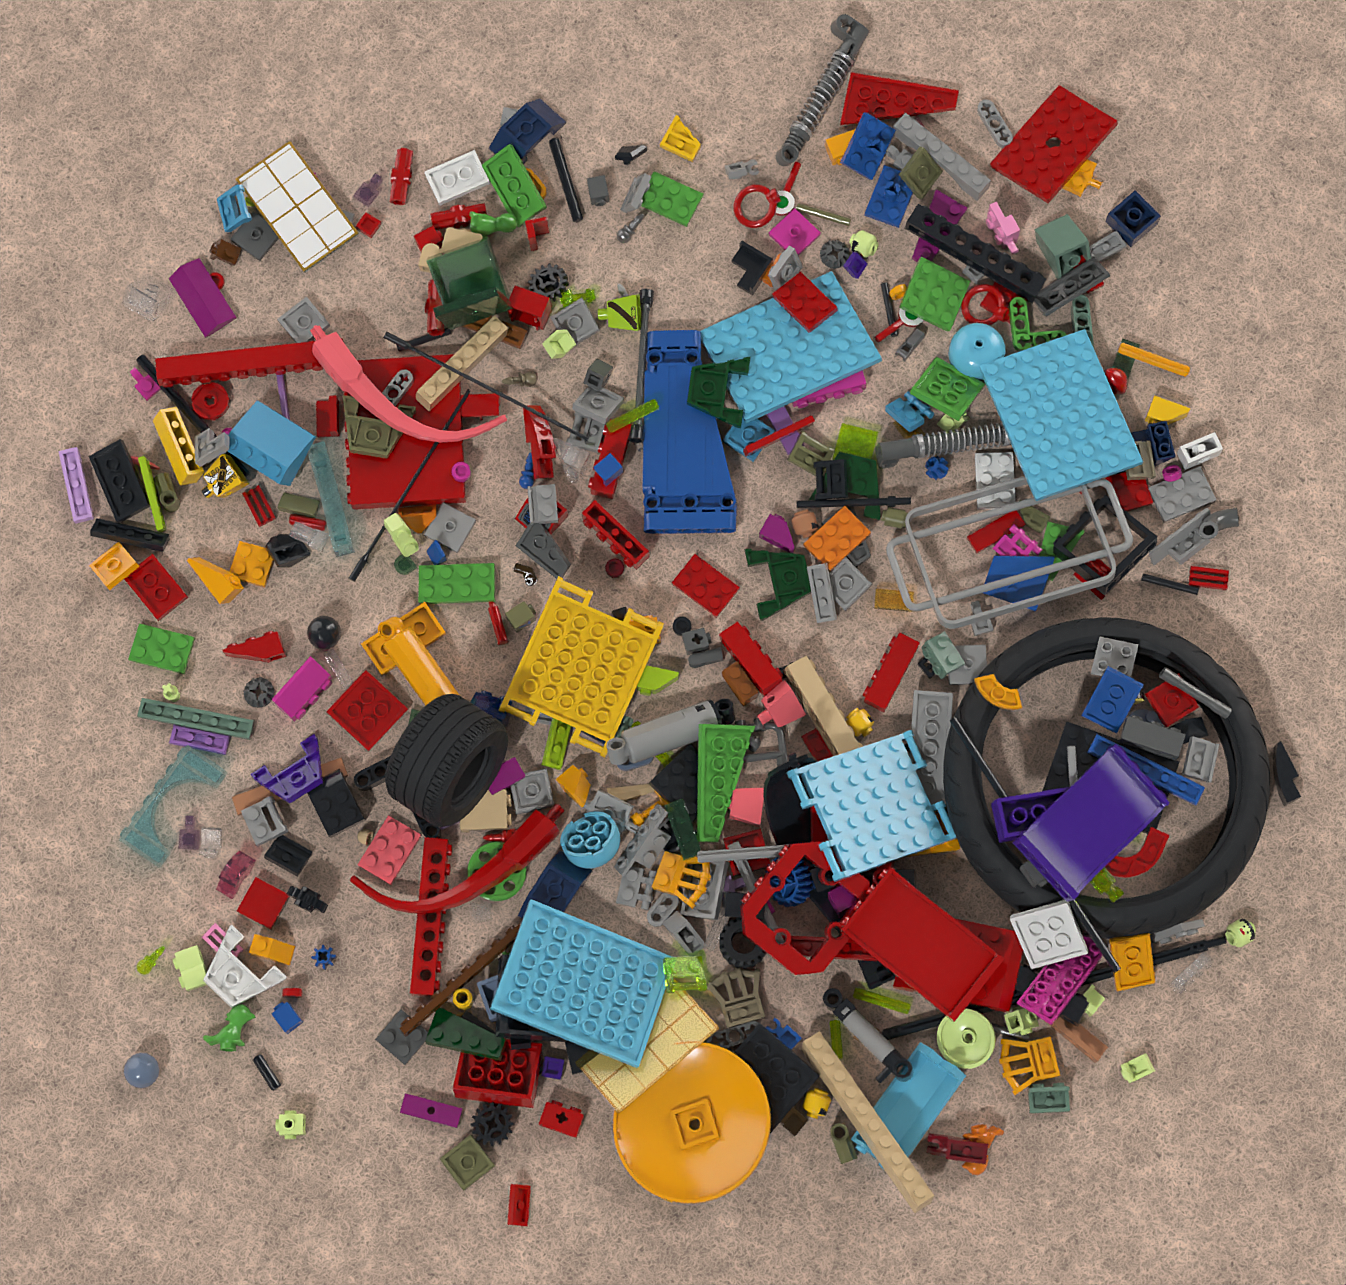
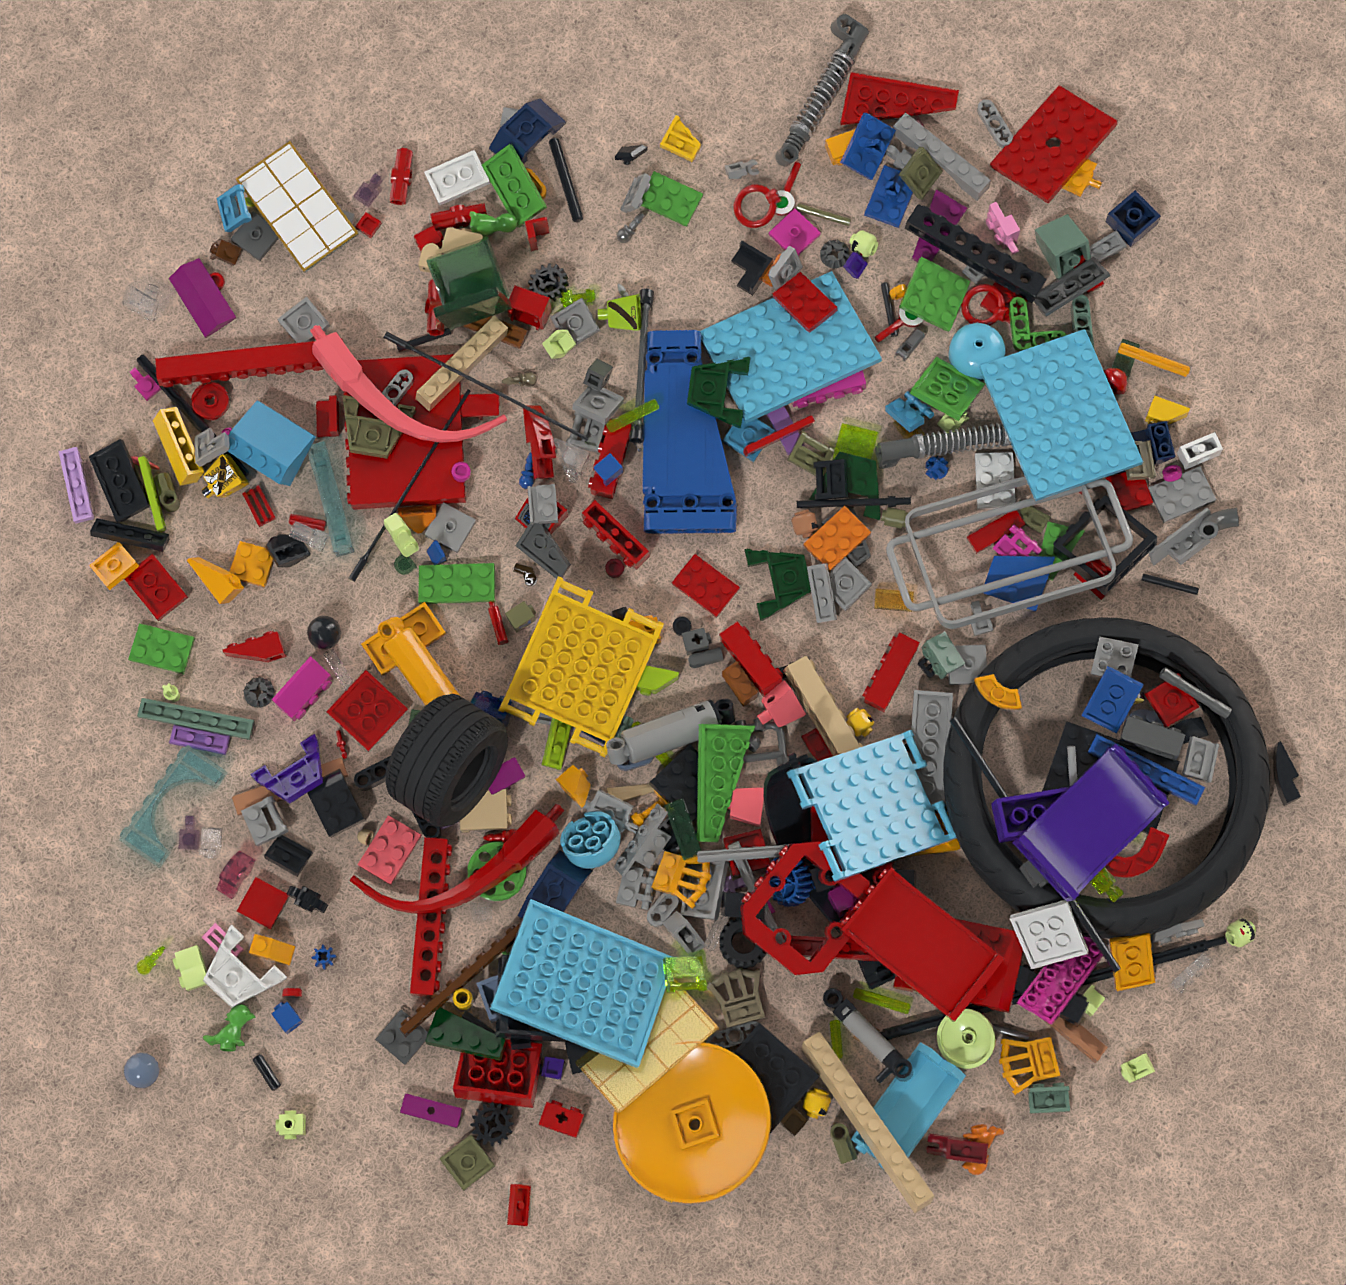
(283, 396): medium lavender bar -> none
(298, 505): olive slope -> none
(341, 744): none -> red hand
(532, 792): light grey plate -> none
(598, 190): dark grey brick -> none
(777, 533): magenta slope -> none
(786, 1035): blue plate -> none
(1021, 1021): yellowish green brick -> none
(1224, 586): red tile -> none

